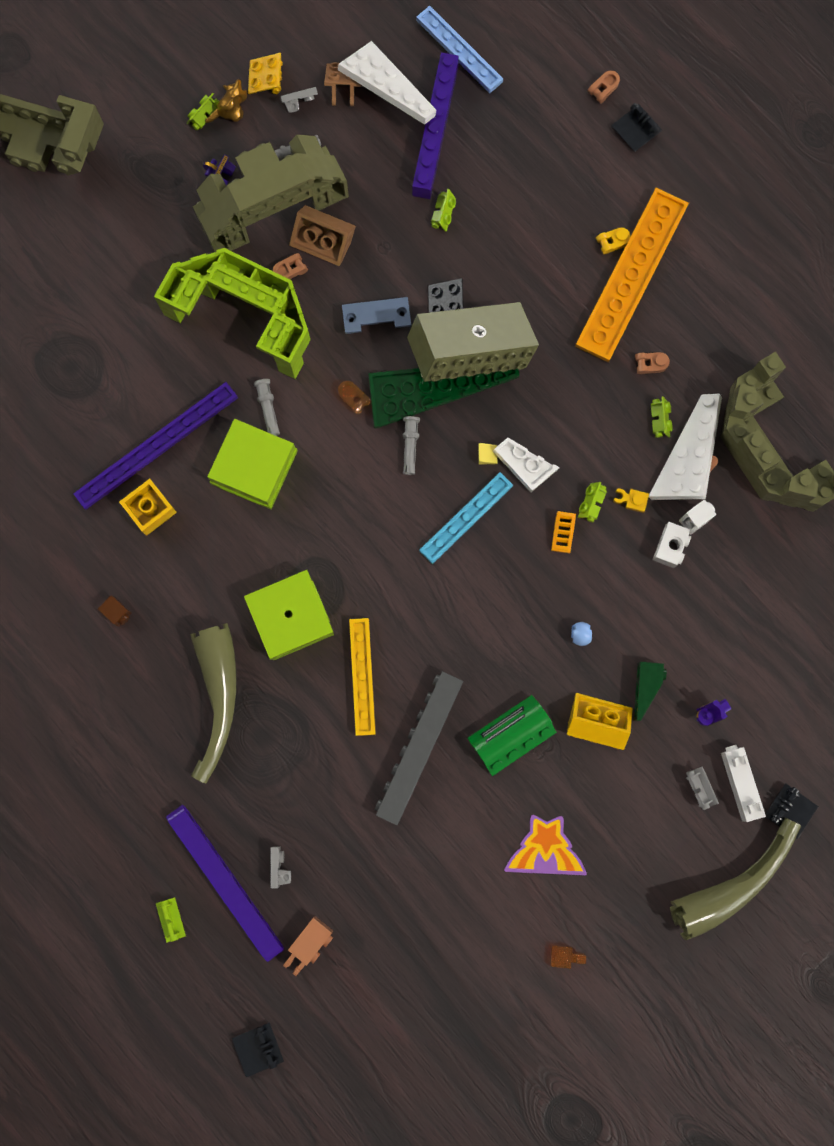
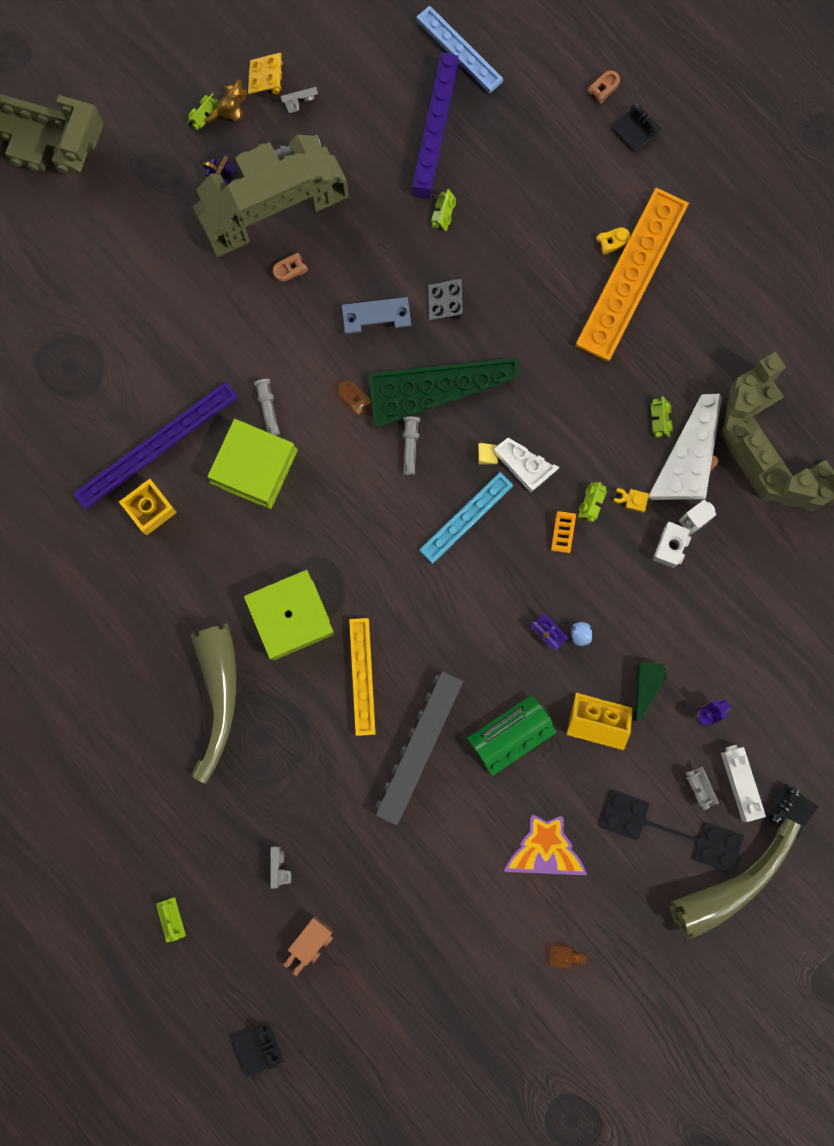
(115, 611): reddish brown brick -> none
(224, 270): lime brick -> none
(225, 883): dark purple beam -> none
(321, 235): medium nougat slope -> none
(335, 77): medium nougat plate -> none
(381, 76): white wing -> none
(472, 341): piece -> none
(548, 632): none -> dark purple hips
(658, 362): nougat plate -> none
(715, 847): none -> black hinge

